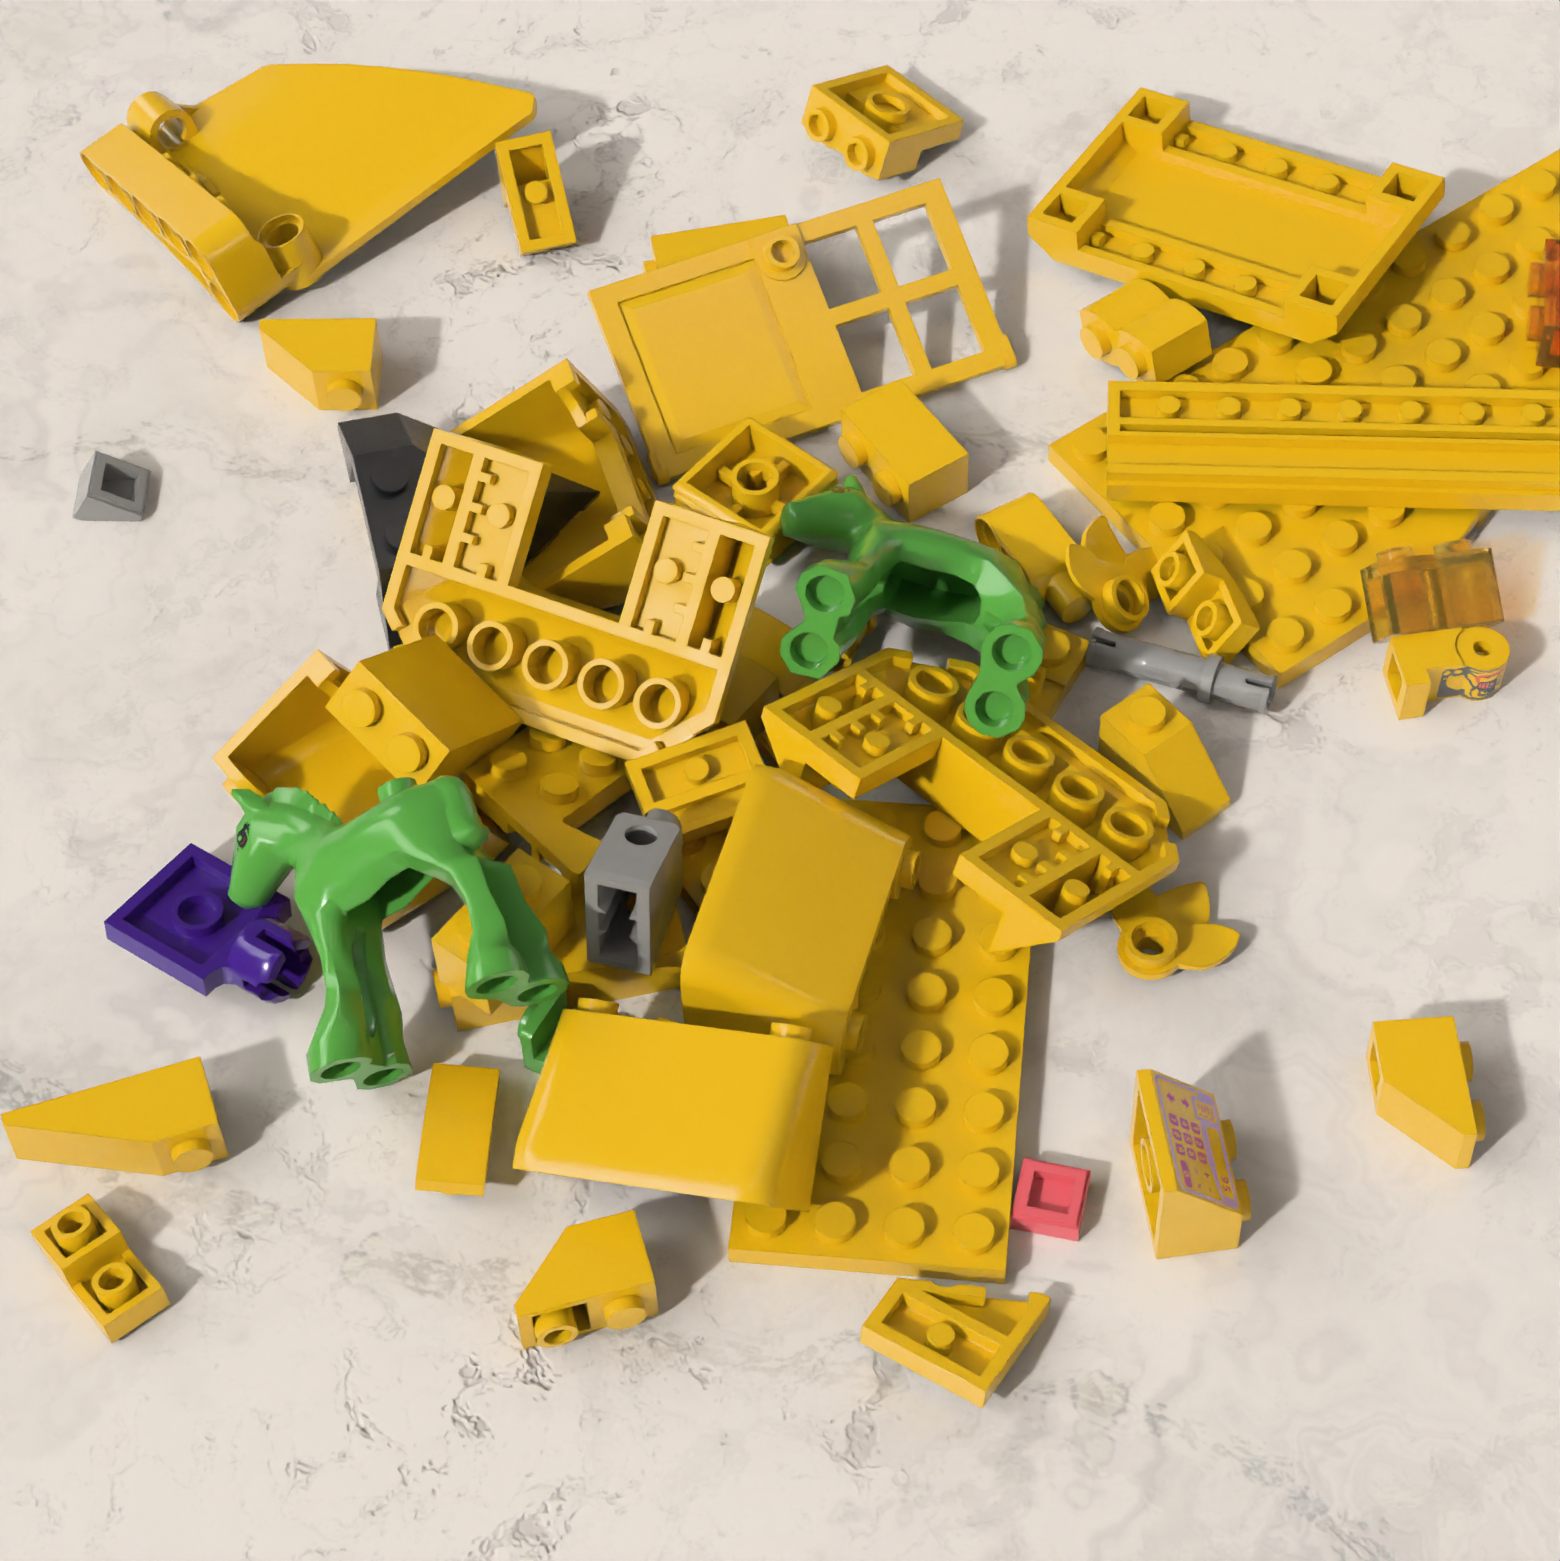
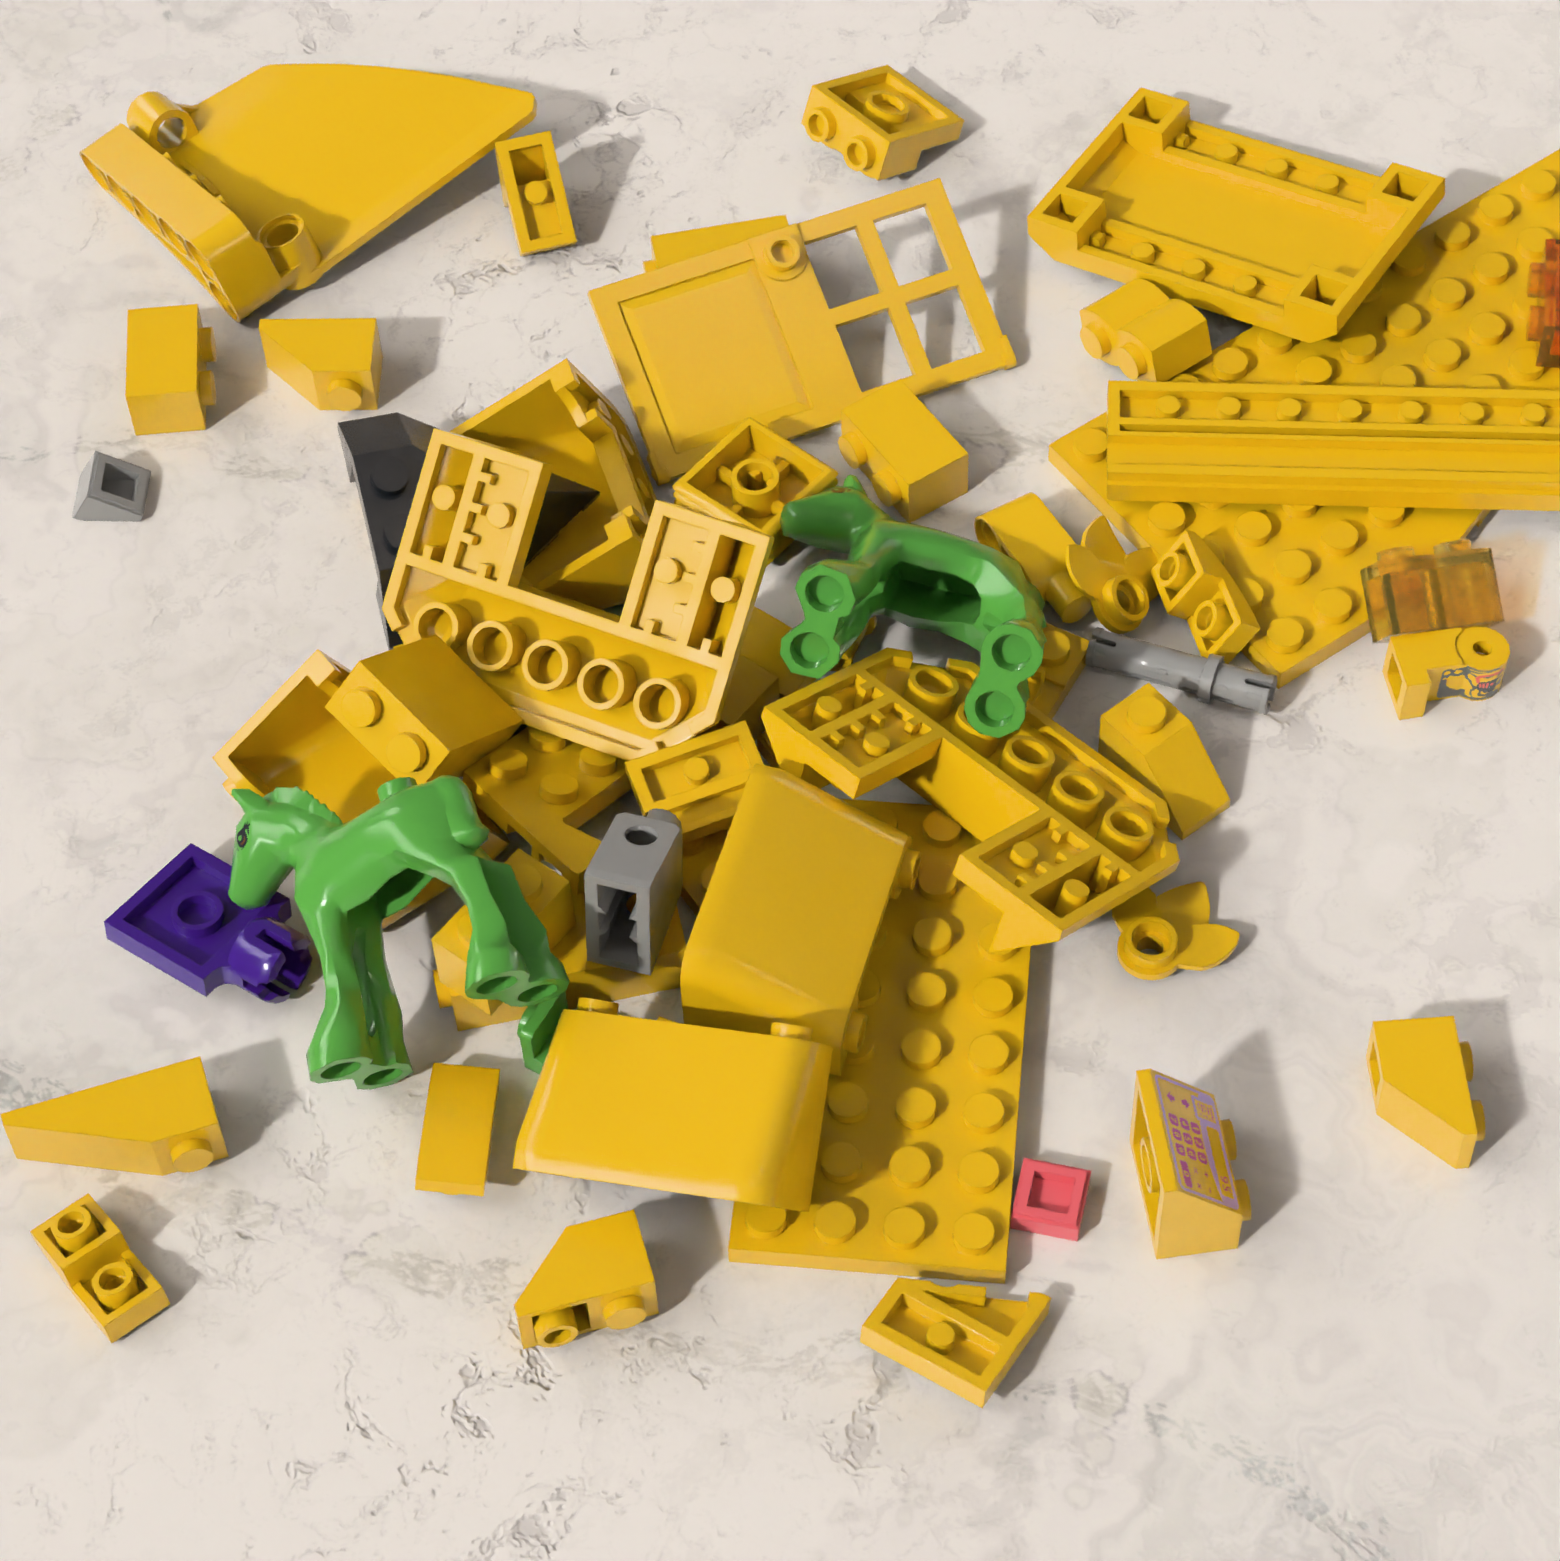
(168, 369): none -> yellow brick

